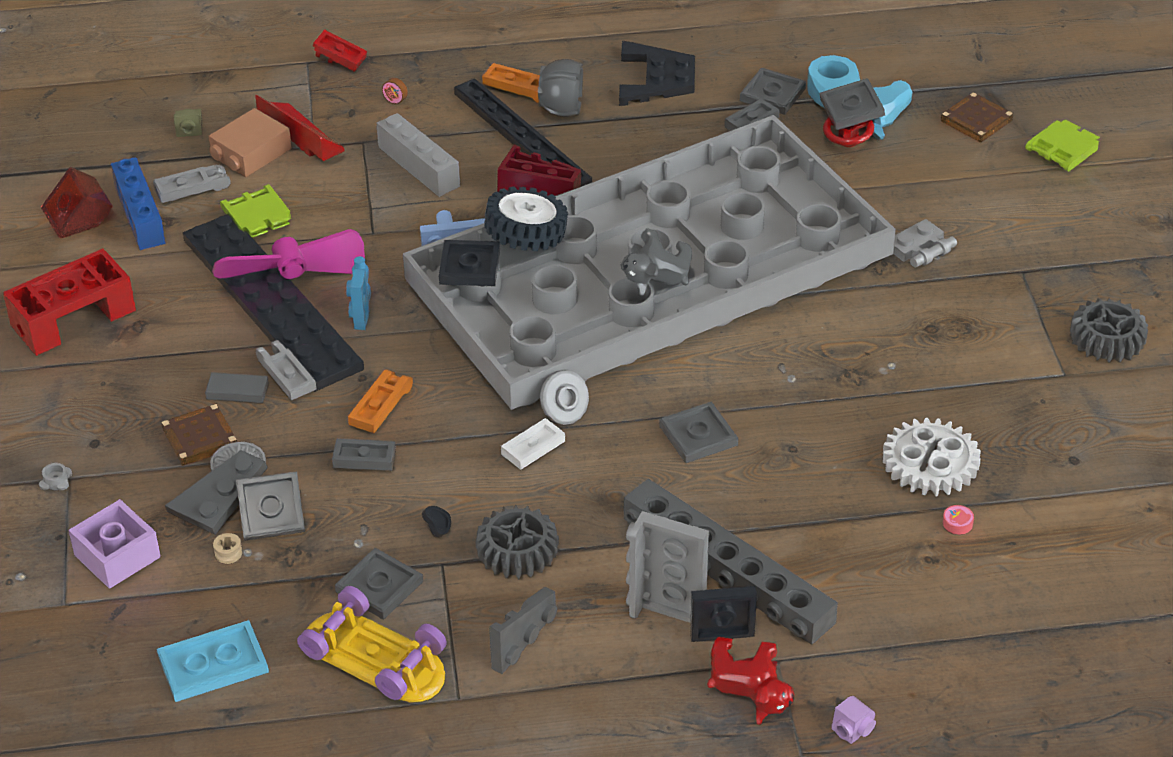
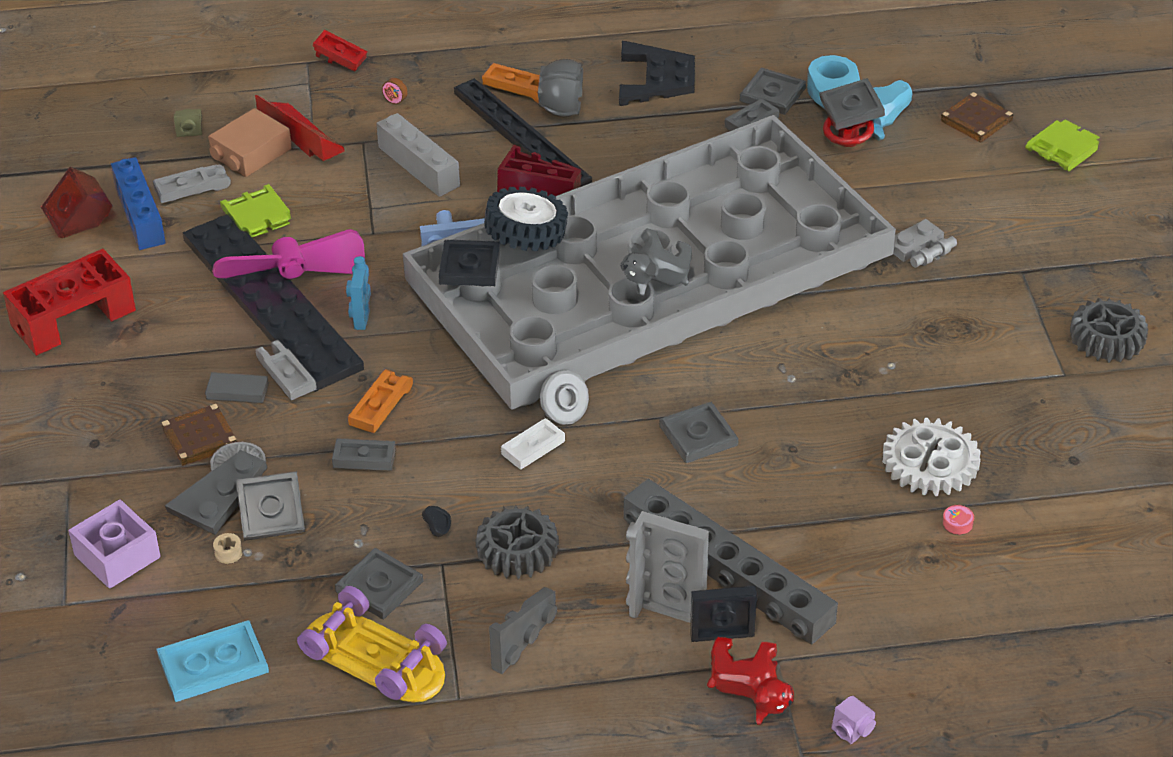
(55, 477): light grey plate -> none

